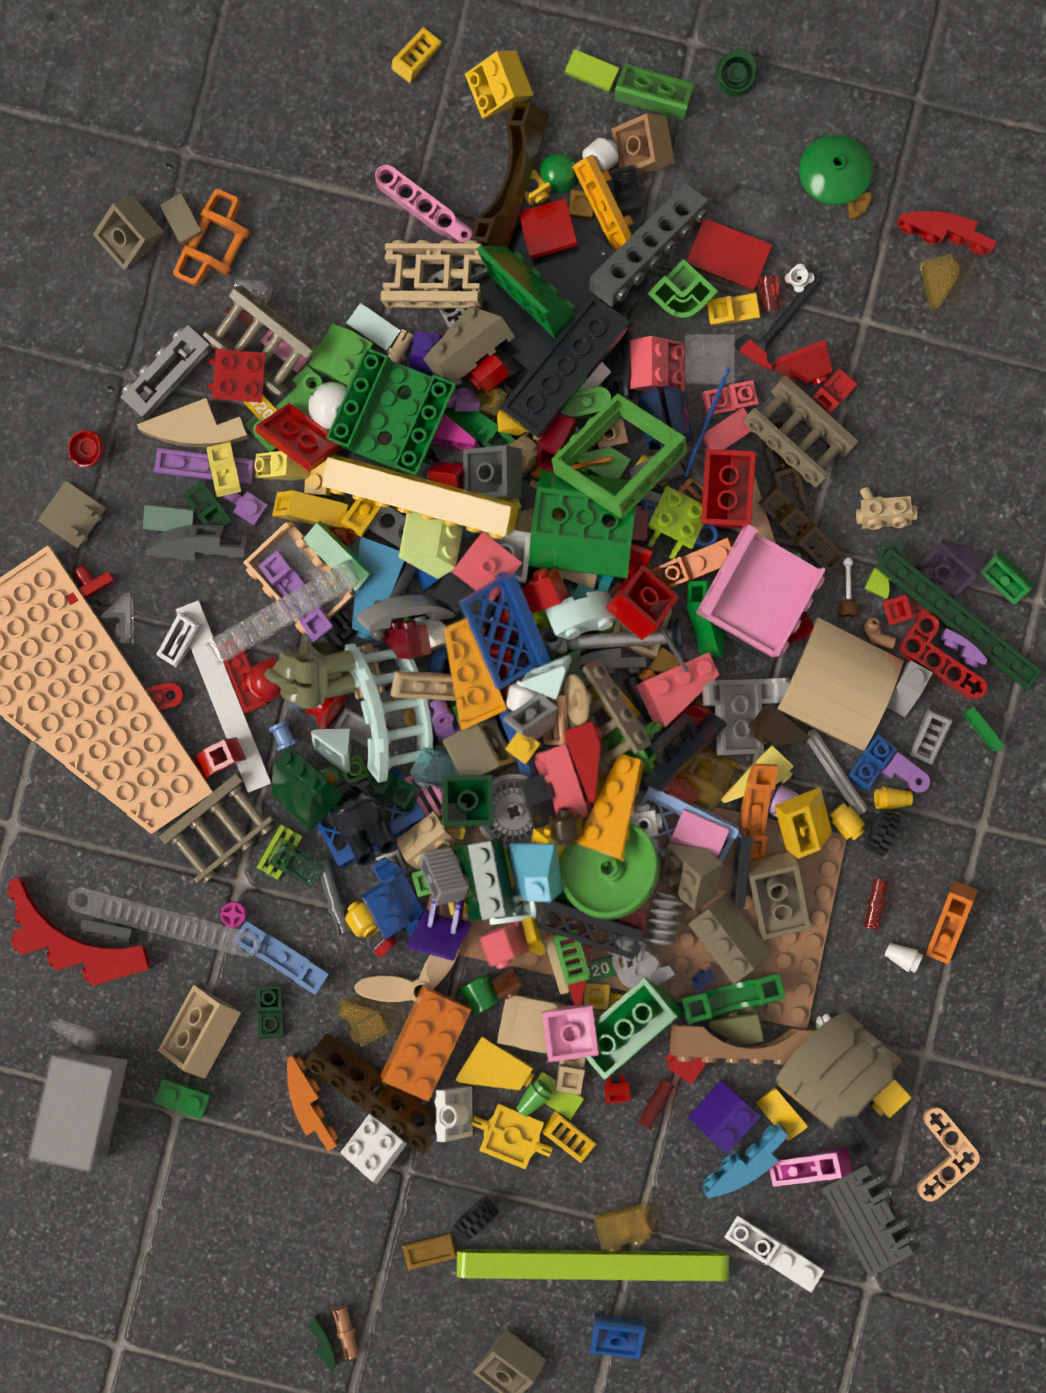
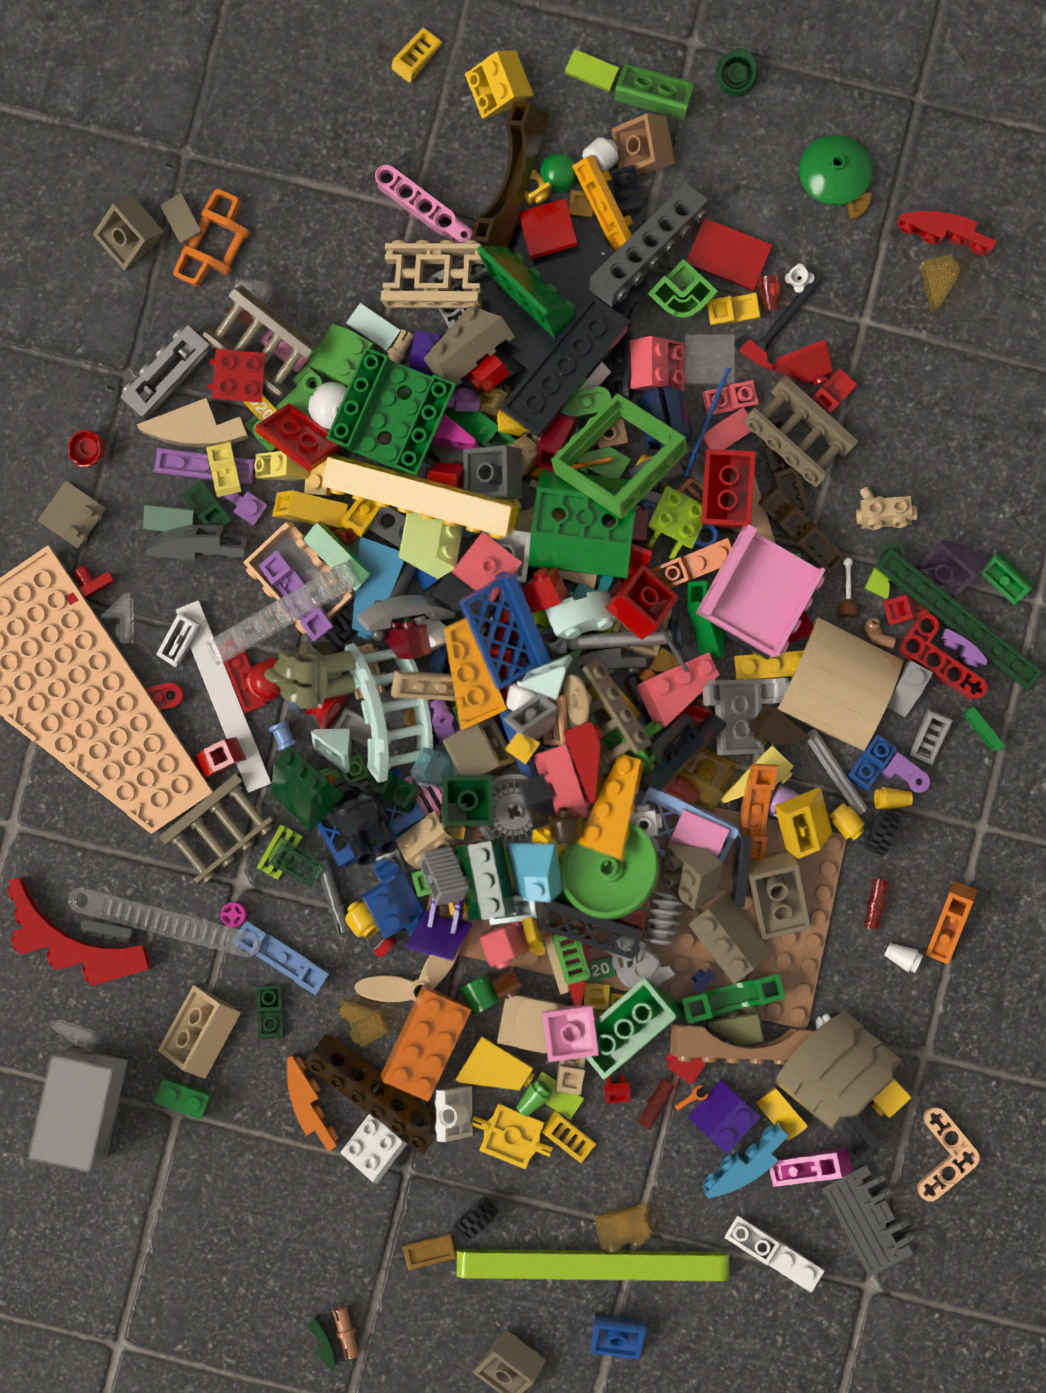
(692, 1097): none -> orange hand
(759, 668): none -> yellow plate

